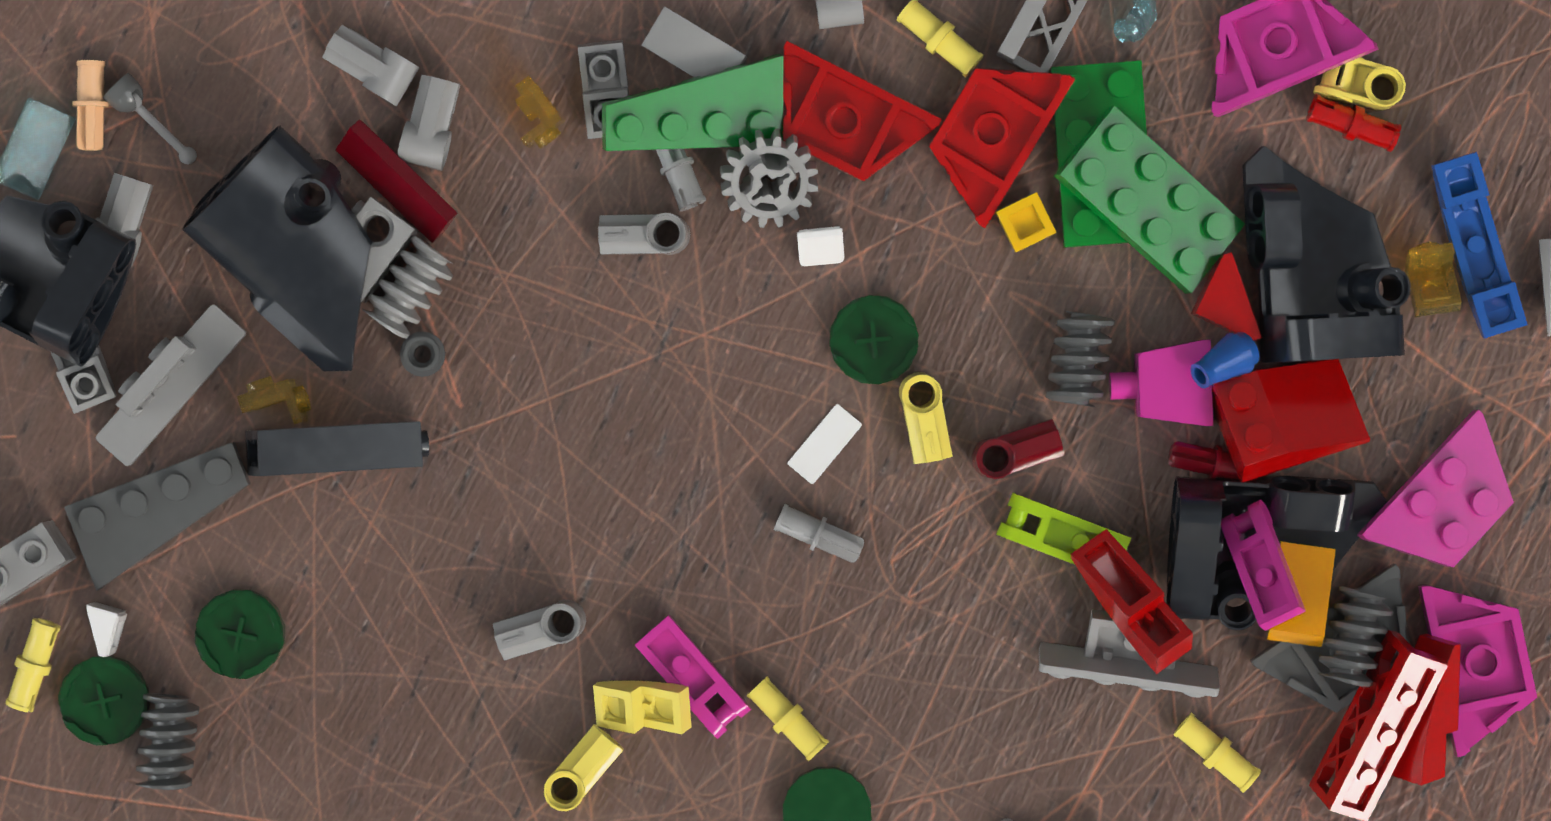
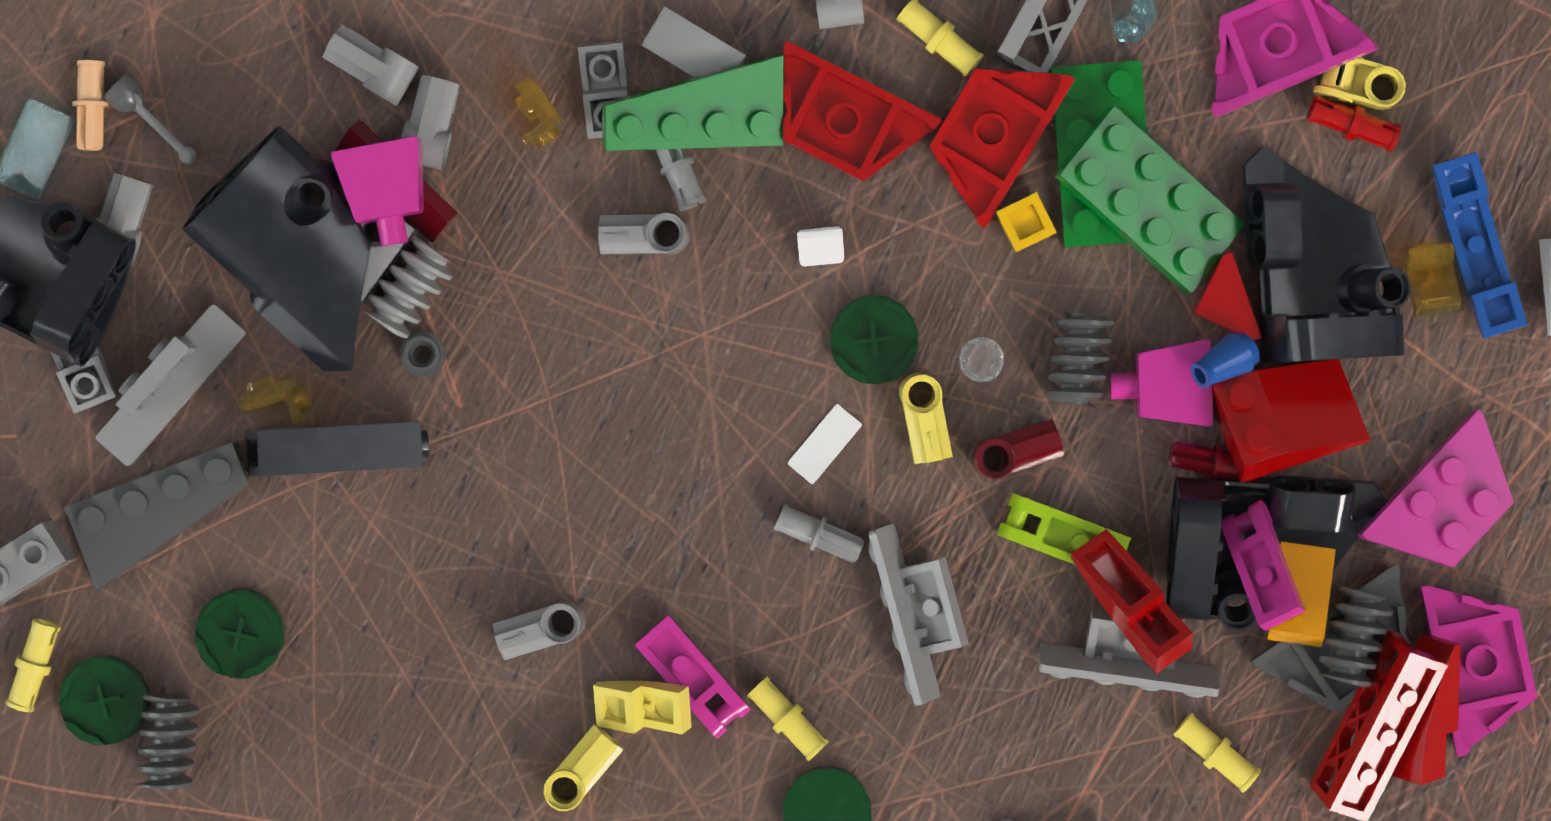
(106, 627): white slope -> none
(383, 184): none -> dark pink torso
(759, 195): light grey gear -> none
(921, 611): none -> light grey bracket
(974, 361): none -> clear wheel

